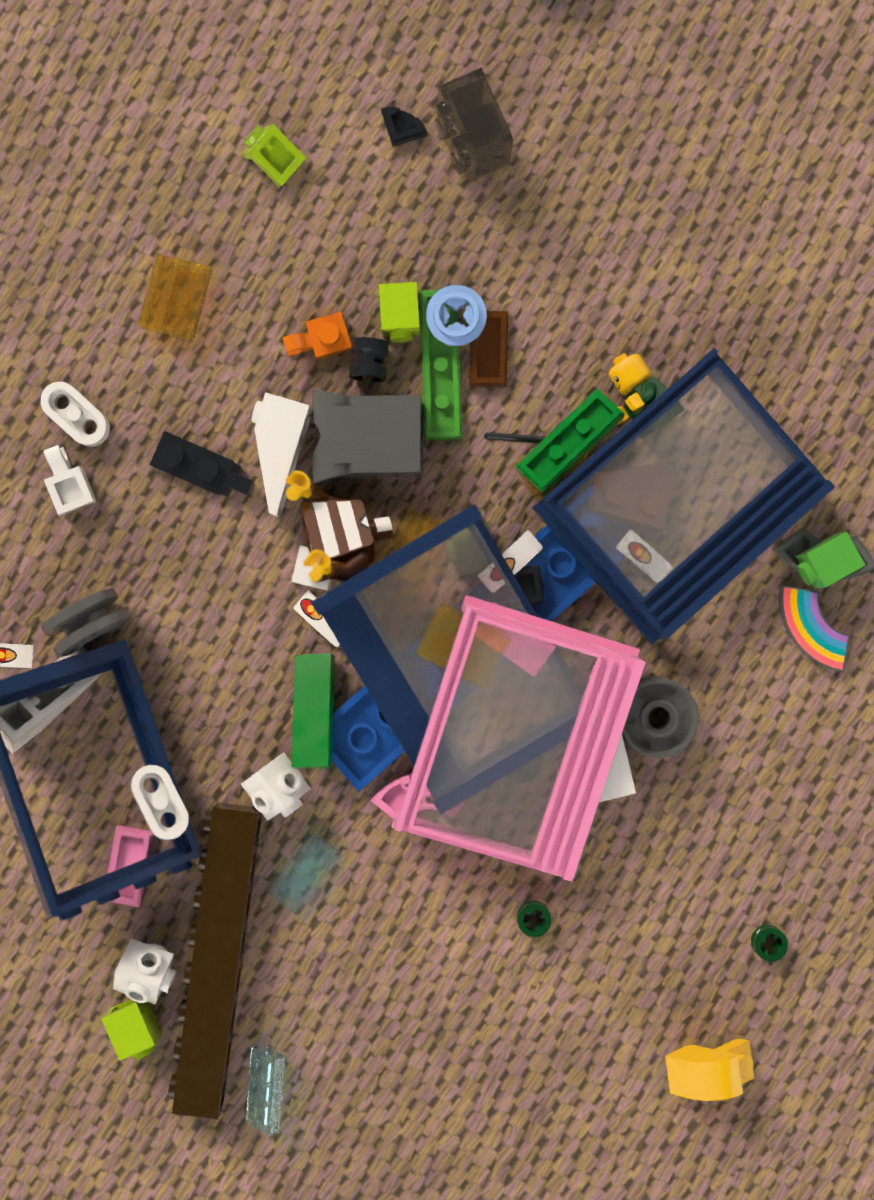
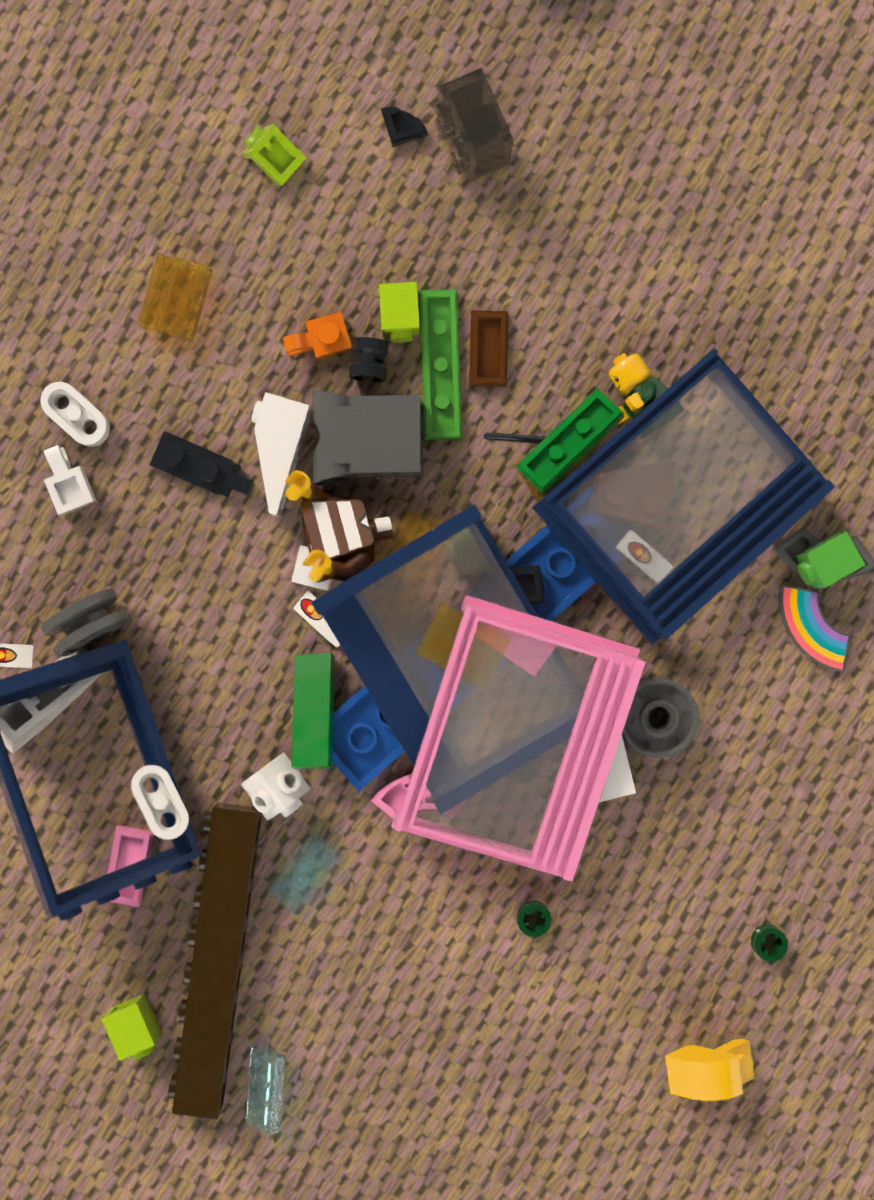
(144, 972): white brick -> none
(455, 298): light blue gear -> none
(521, 551): white sticker -> none

